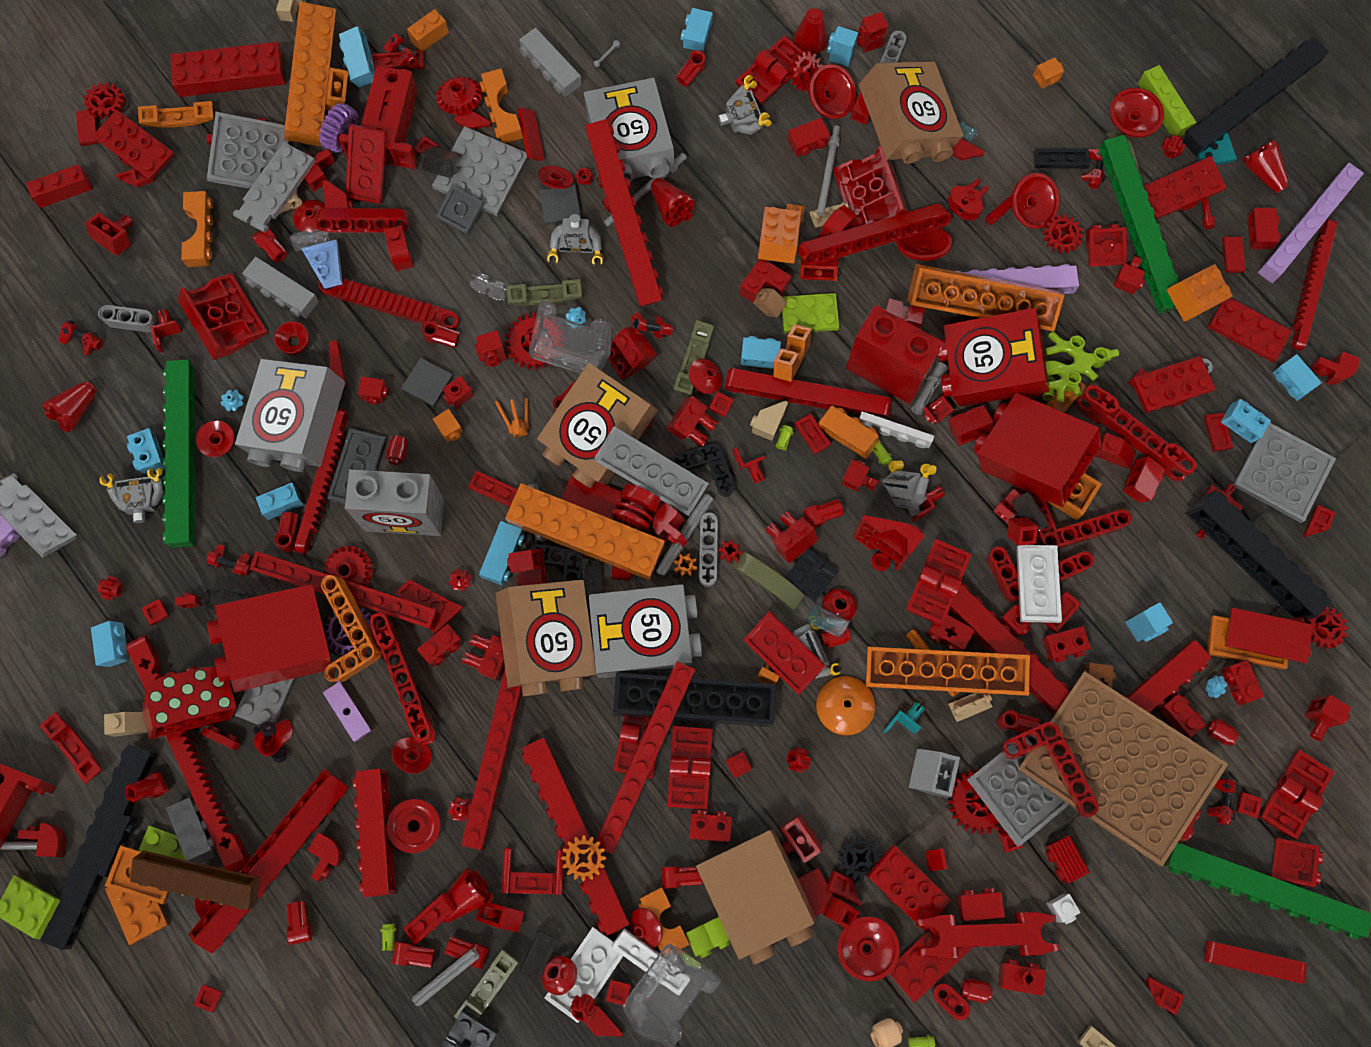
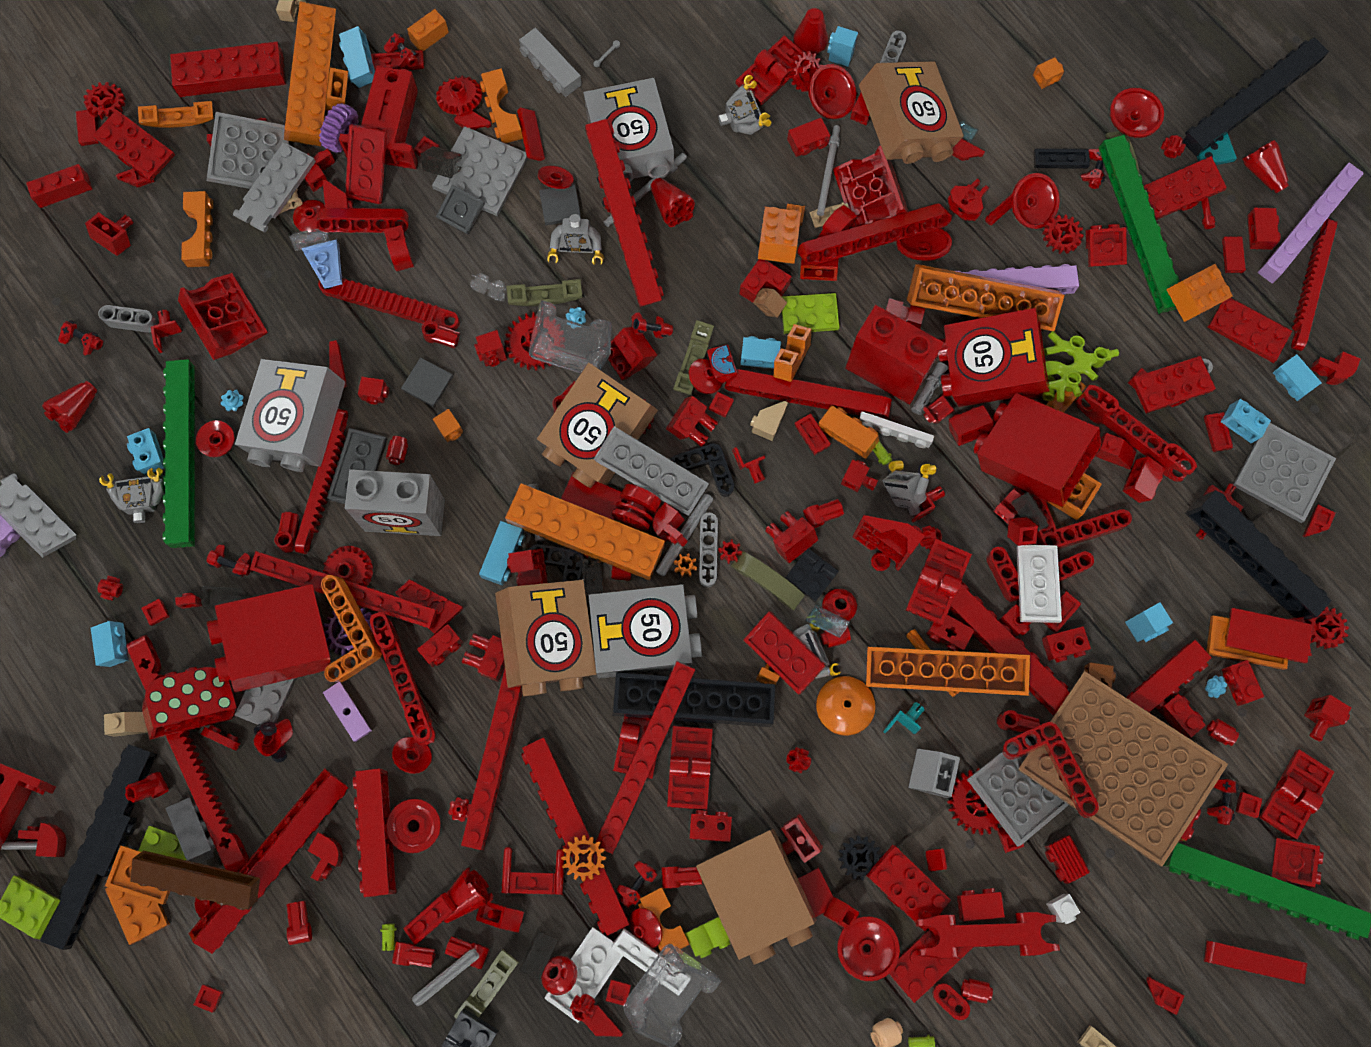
(72, 746): red slope -> none
(270, 245): red piece -> none
(279, 501): medium azure brick -> none
(280, 287): light grey brick -> none
(286, 333): red piece -> none
(457, 392): red brick -> none
(460, 580): red plant -> none
(492, 488): red tile -> none
(518, 427): orange plant -> none
(584, 172): red plate -> none
(630, 895): none -> red piece
(691, 69): red piece -> none
(697, 29): medium azure brick -> none
(722, 363): none -> slope
(738, 765): red plate -> none
(784, 437): lime pin -> none
(843, 888): red tile -> none
(872, 32): red brick -> none
(930, 535): none -> red gear
(970, 705): tan hinge -> none
(1021, 978): red brick -> none
(1130, 277): red brick -> none
(1176, 114): lime brick -> none

